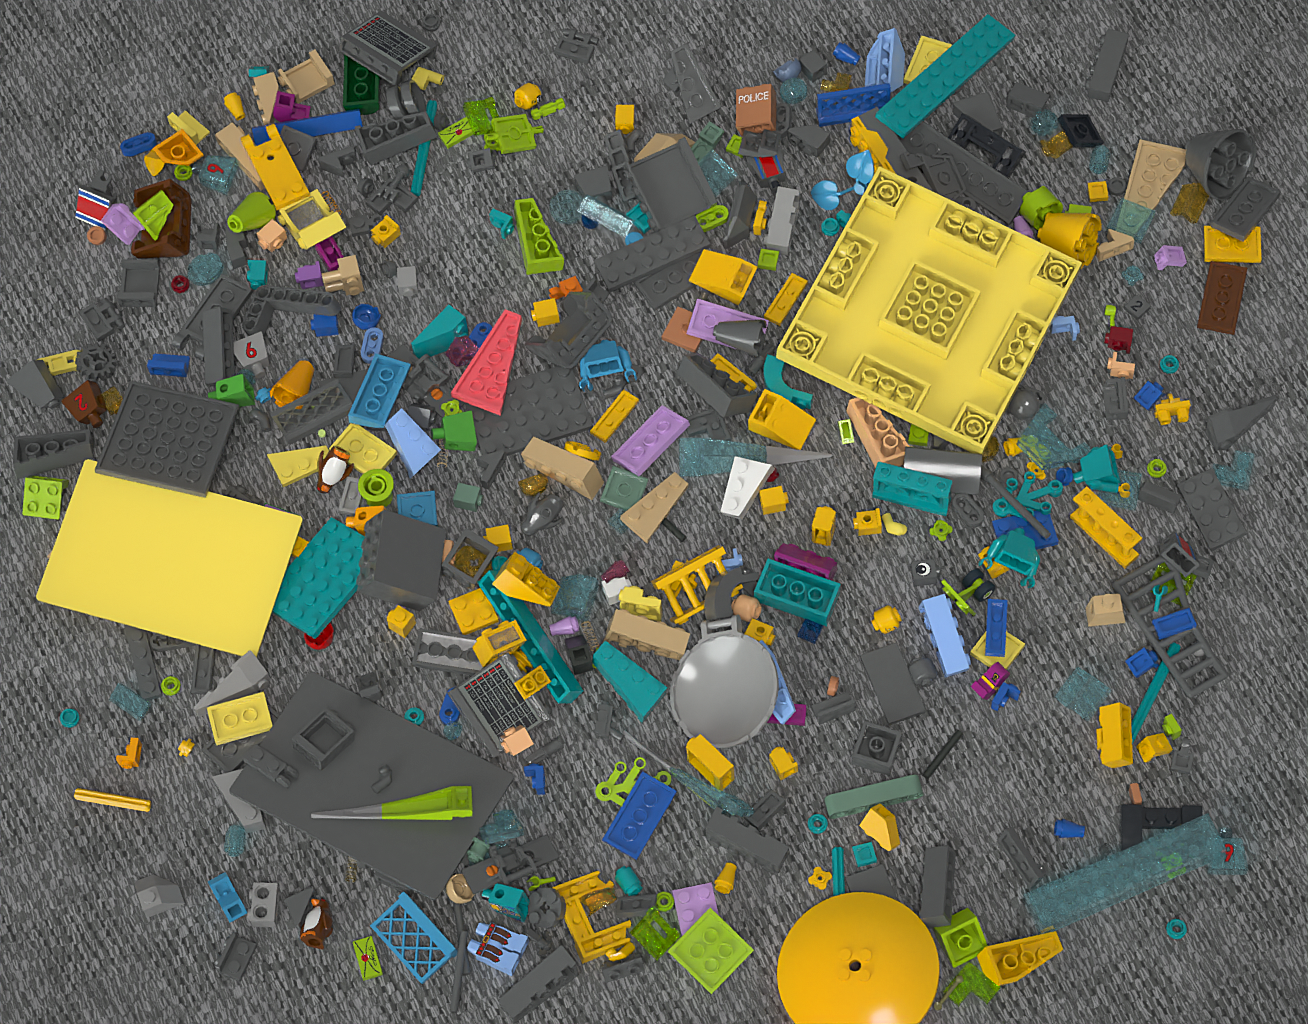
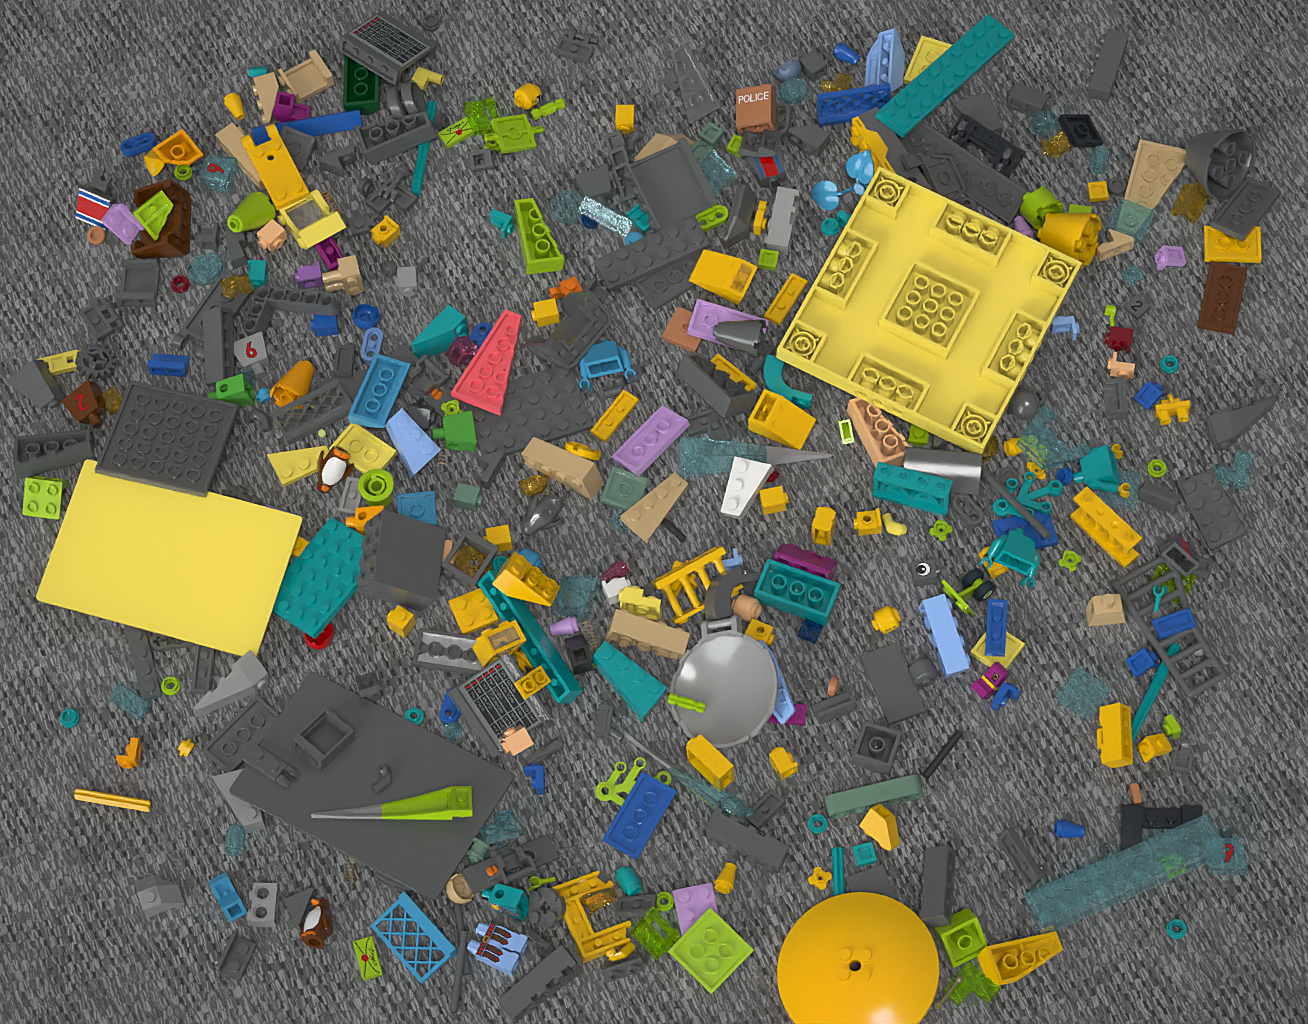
(190, 125): light yellow panel -> none
(236, 284): none -> clear yellow plate
(240, 718): light yellow plate -> none
(686, 702): none -> lime axle
(1072, 556): none -> lime plate

